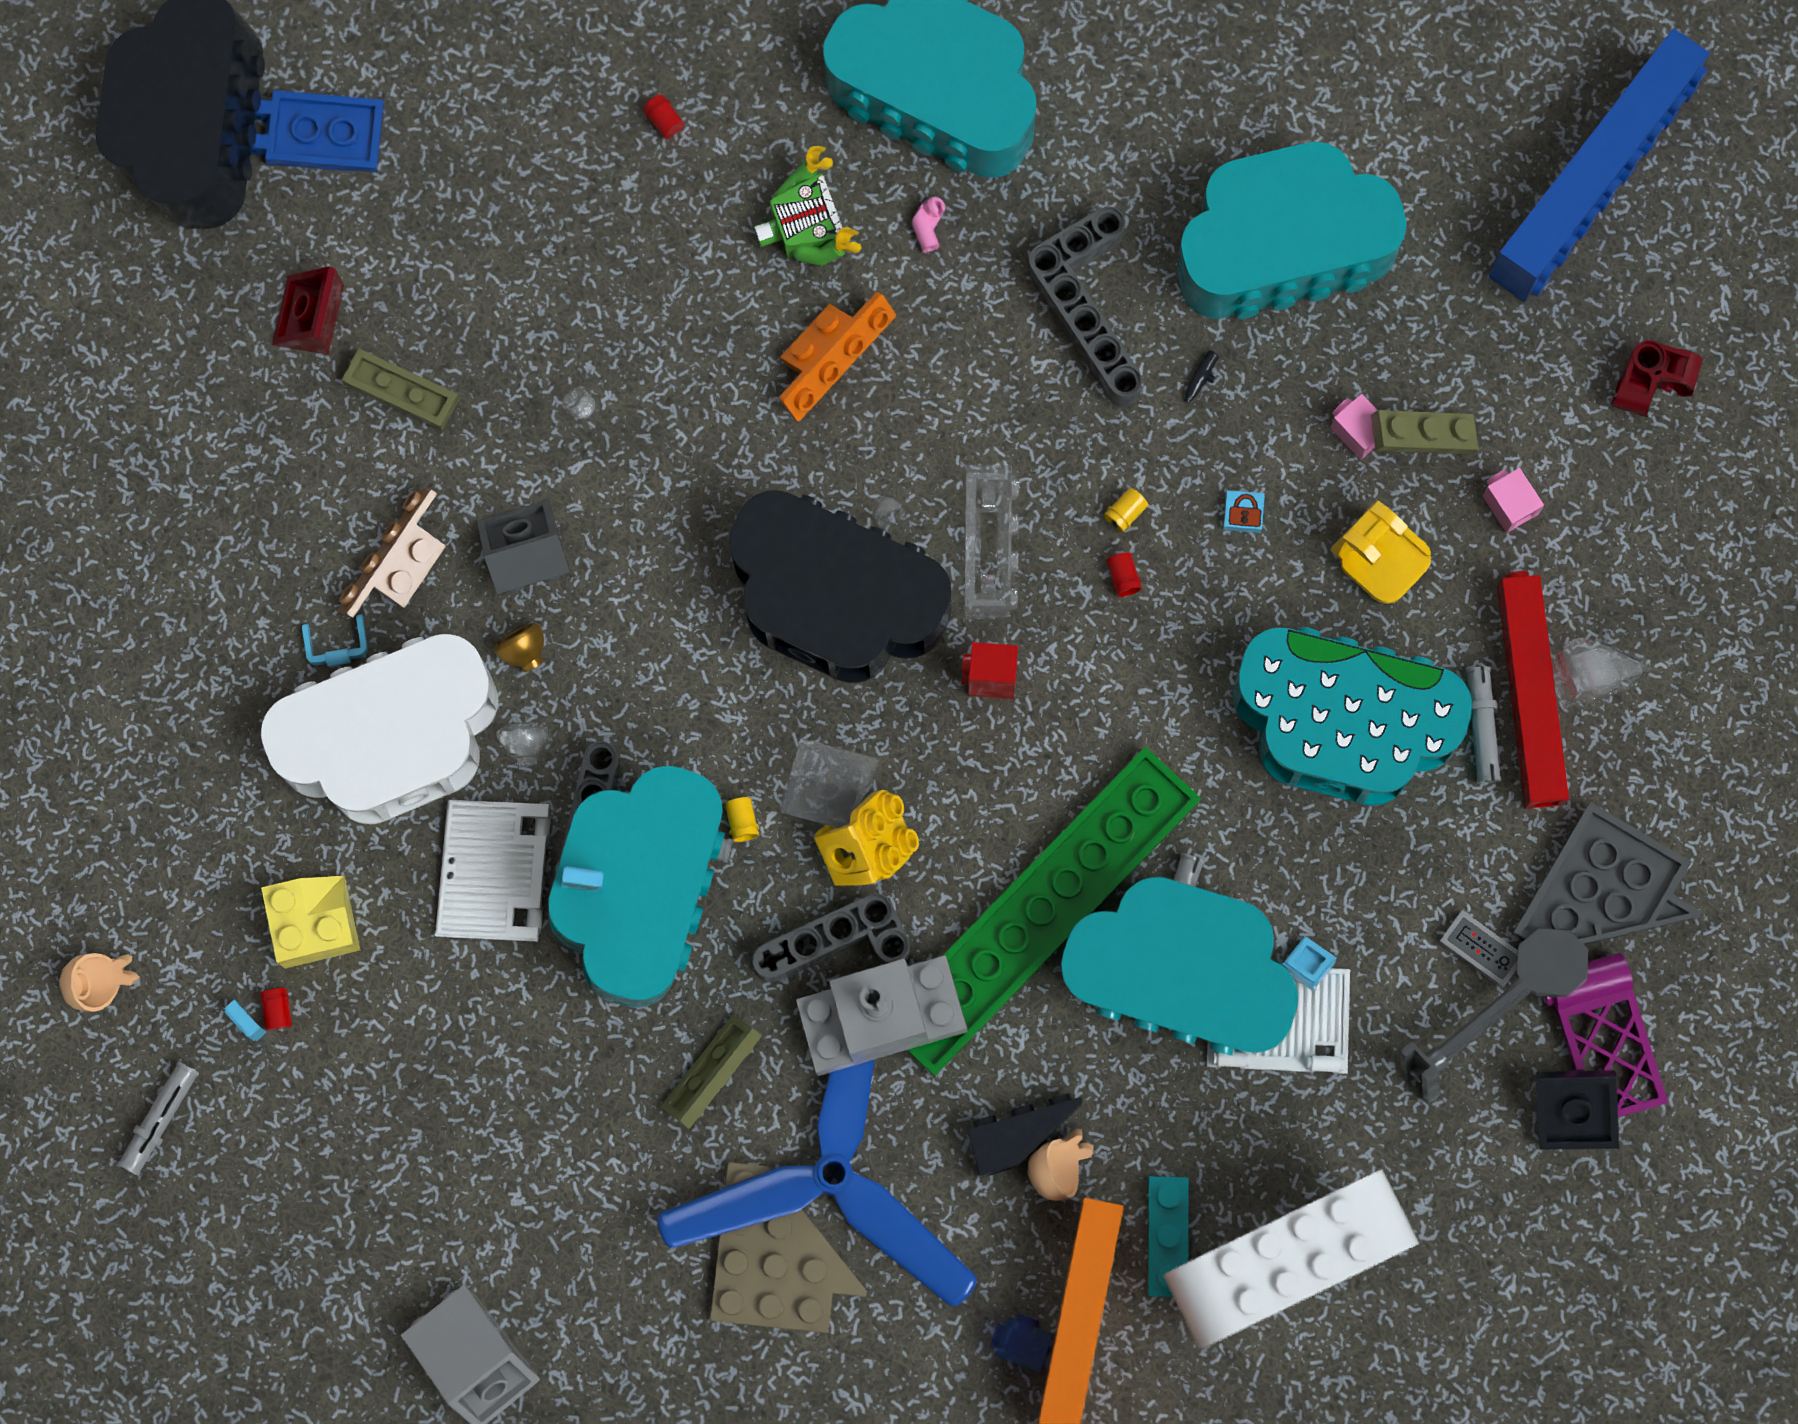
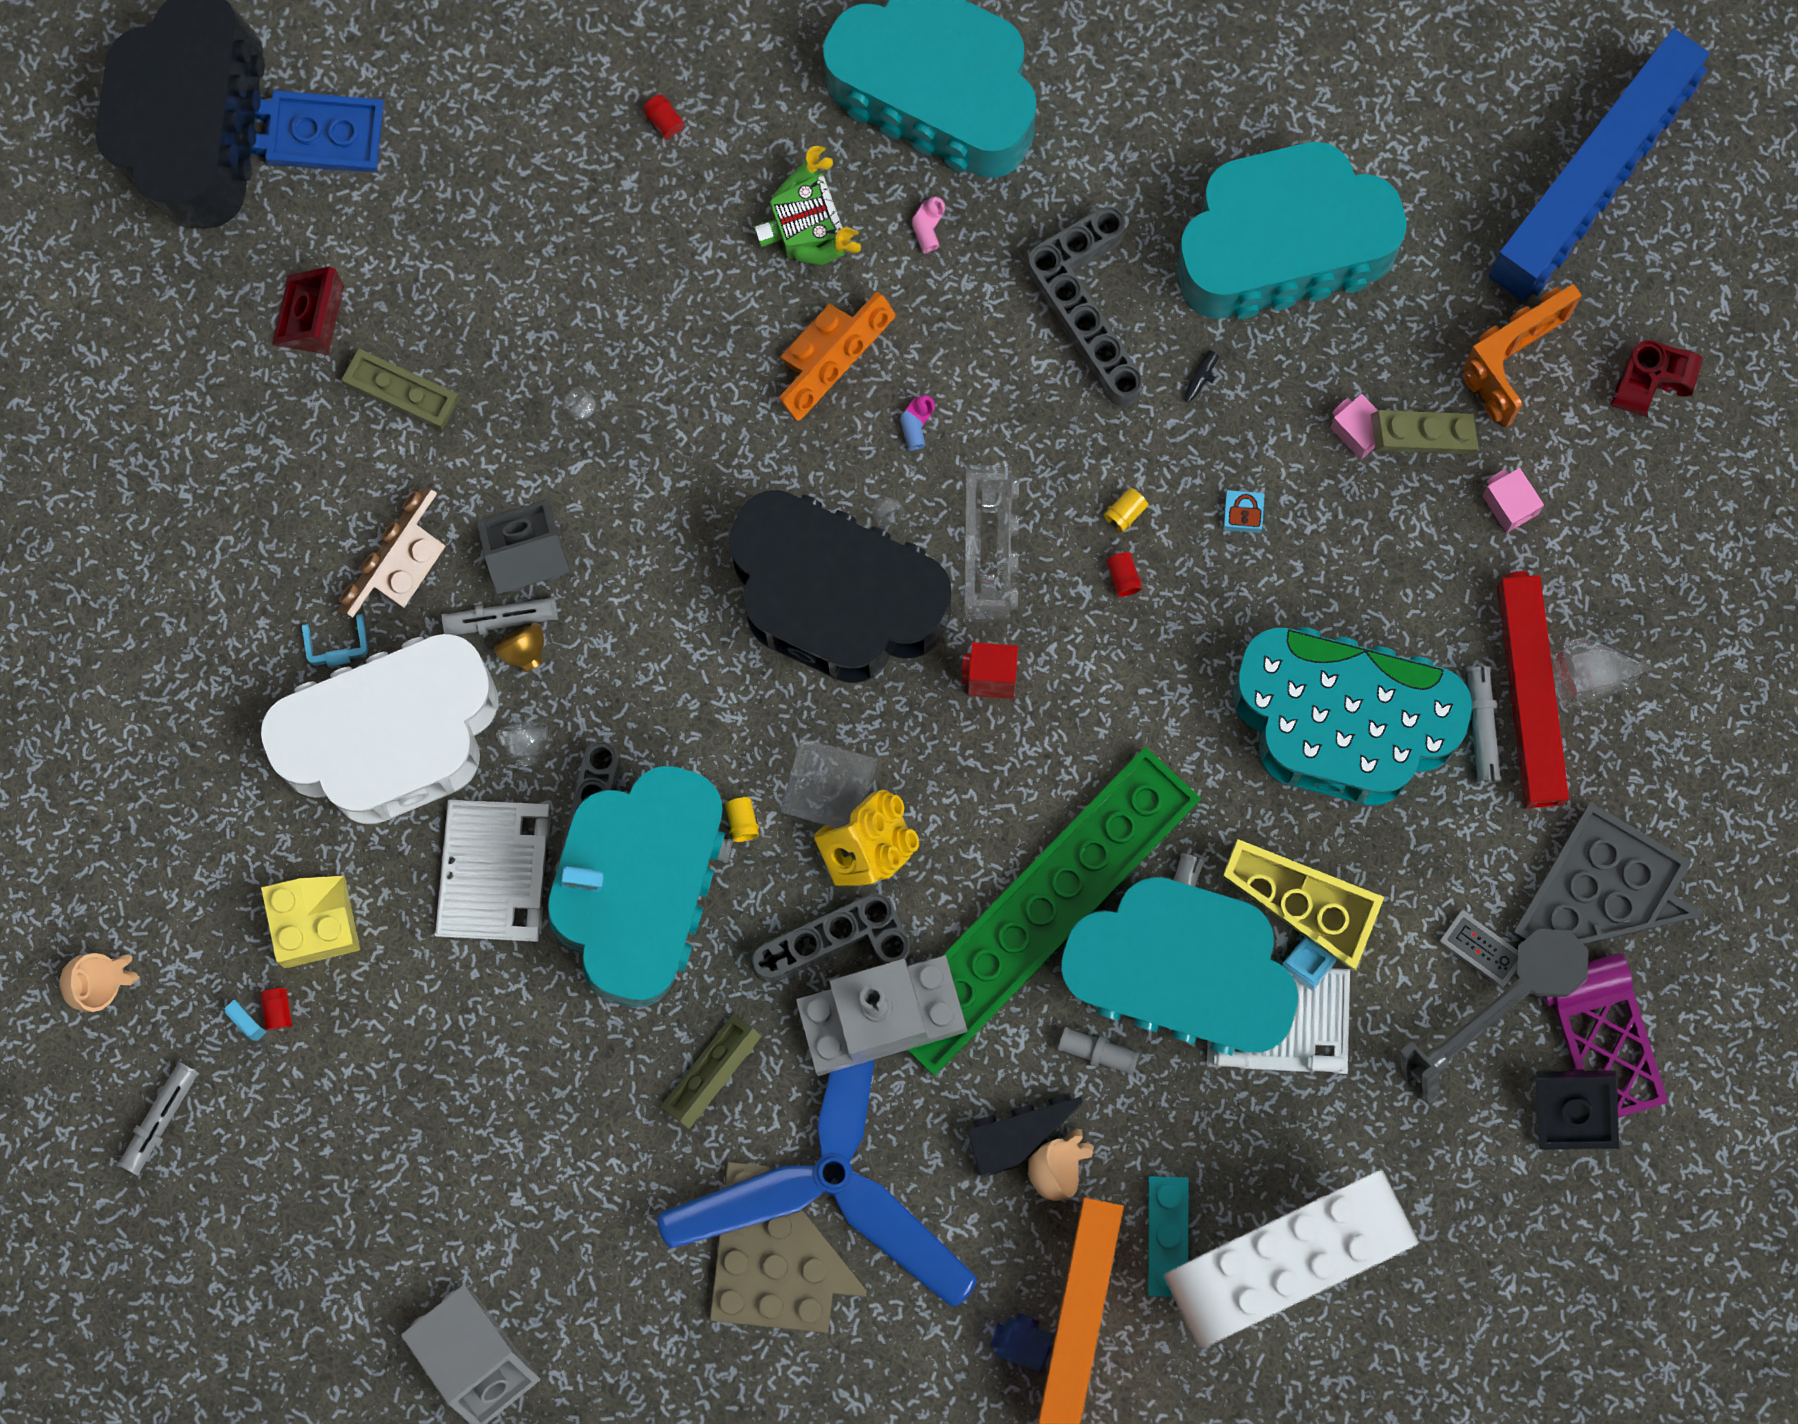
(454, 622): none -> light grey pin
(914, 418): none -> arm
(1098, 1051): none -> light grey pin
(1311, 902): none -> light yellow wedge
(1382, 554): yellow piece -> none
(1485, 362): none -> orange bracket

